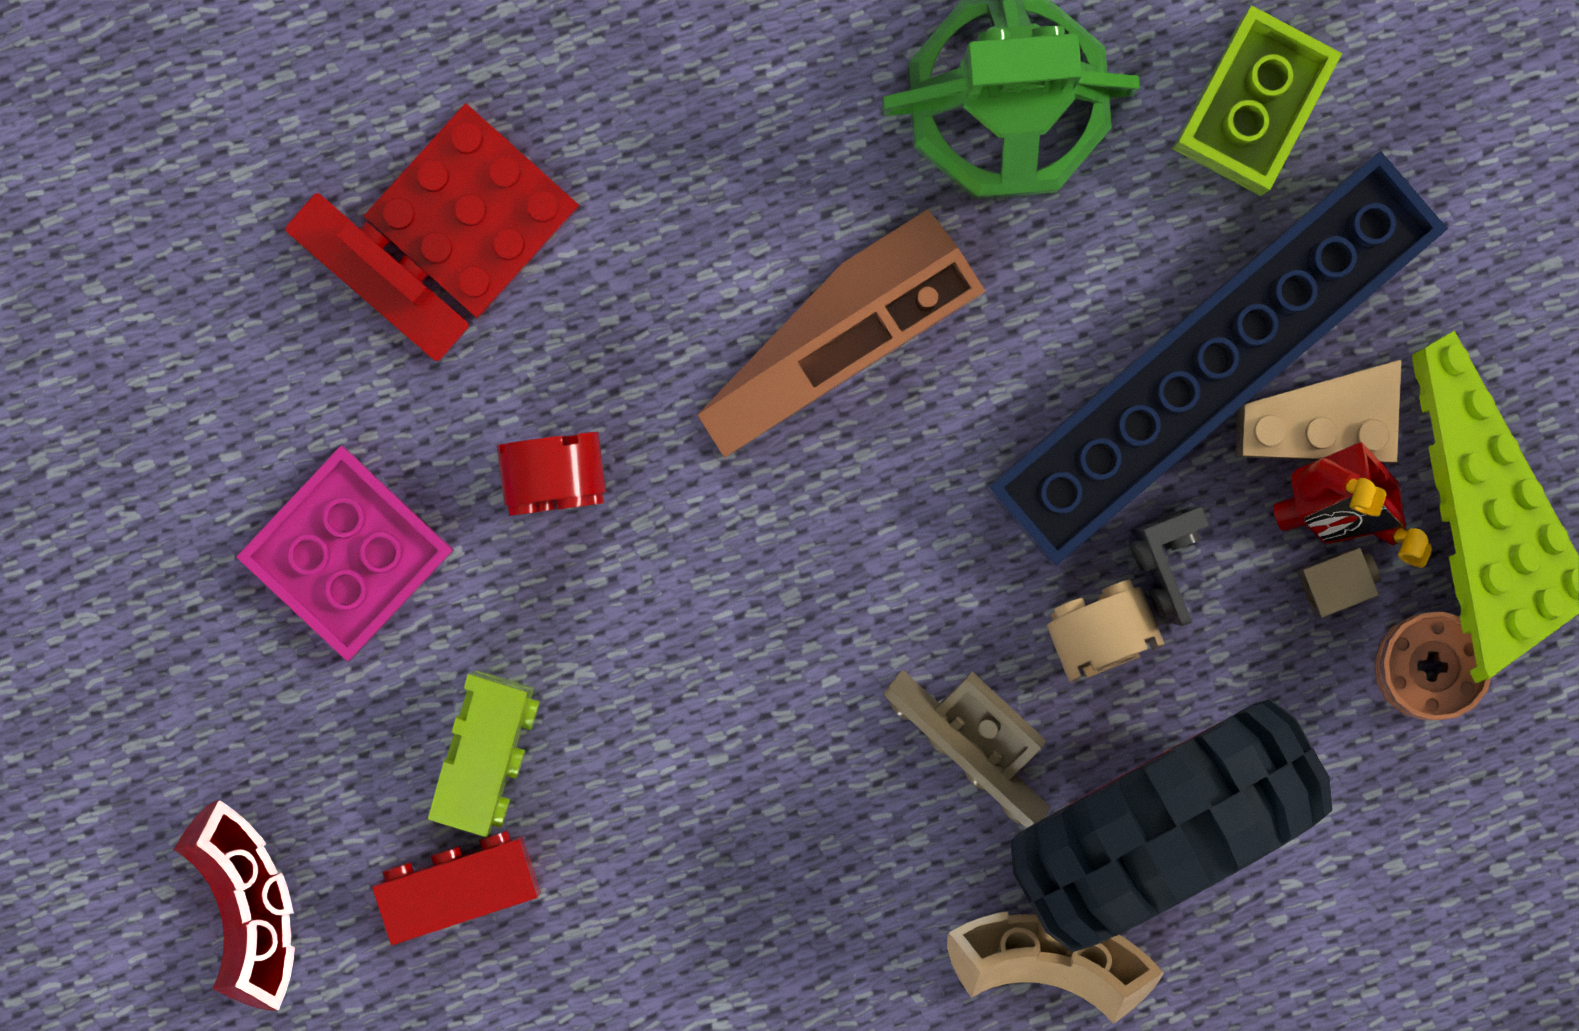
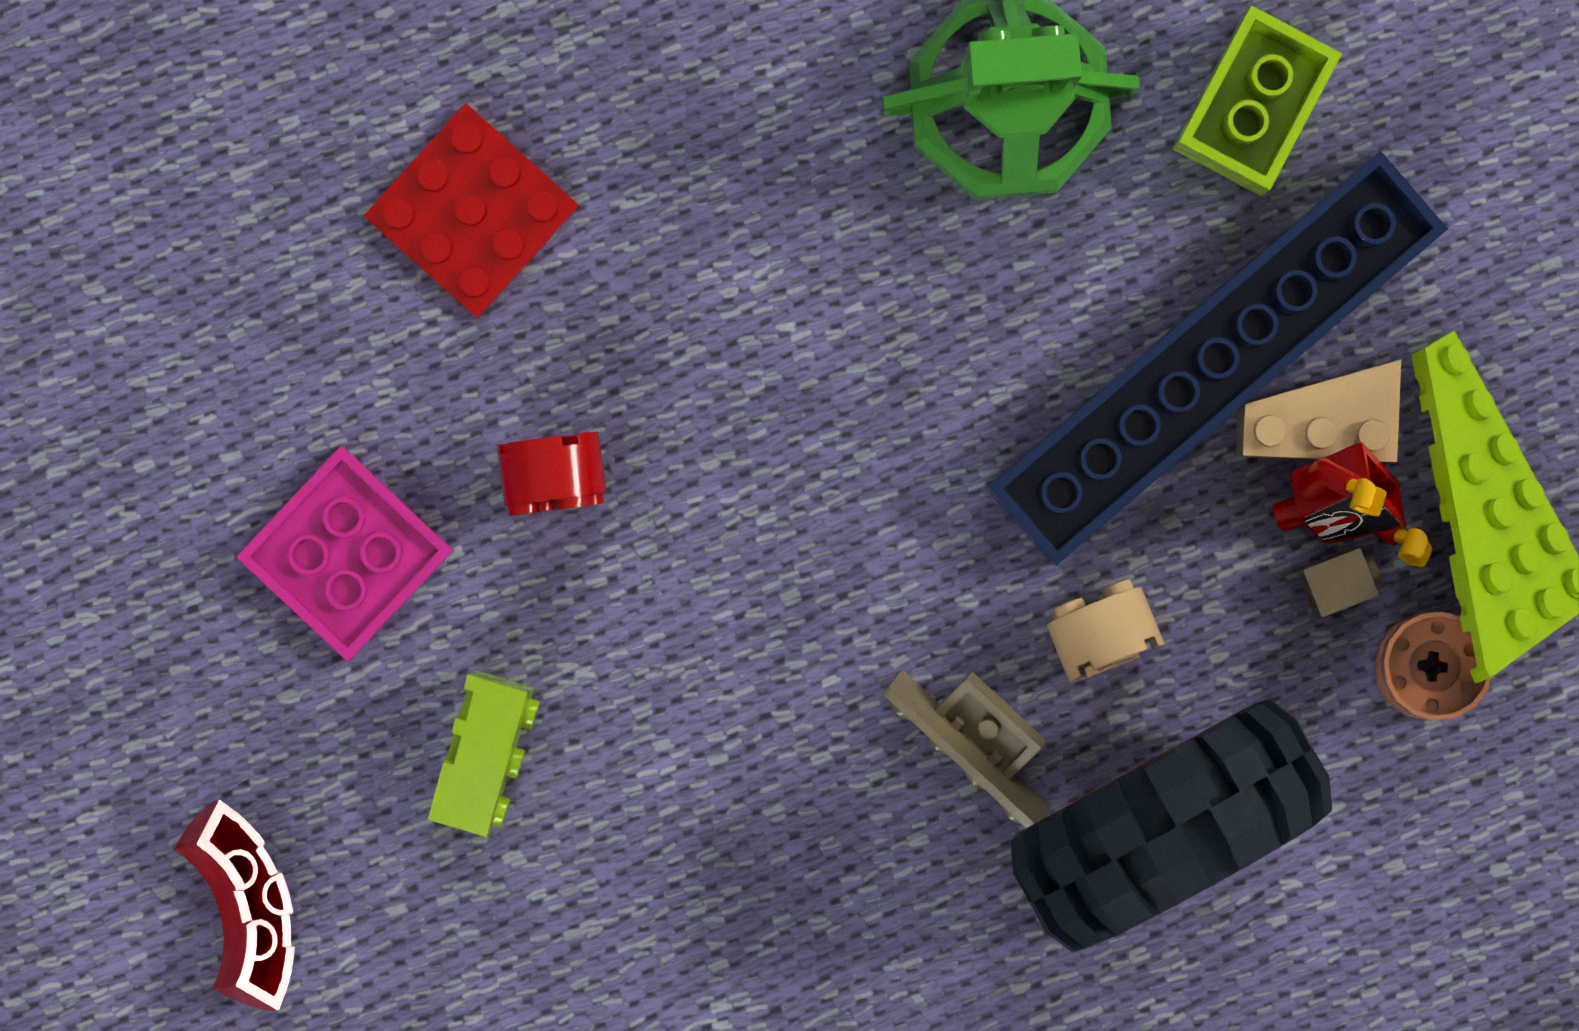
(377, 277): red bracket -> none
(455, 887): red brick -> none
(844, 327): nougat wedge -> none
(1018, 950): tan brick -> none
(1174, 533): dark grey bracket -> none

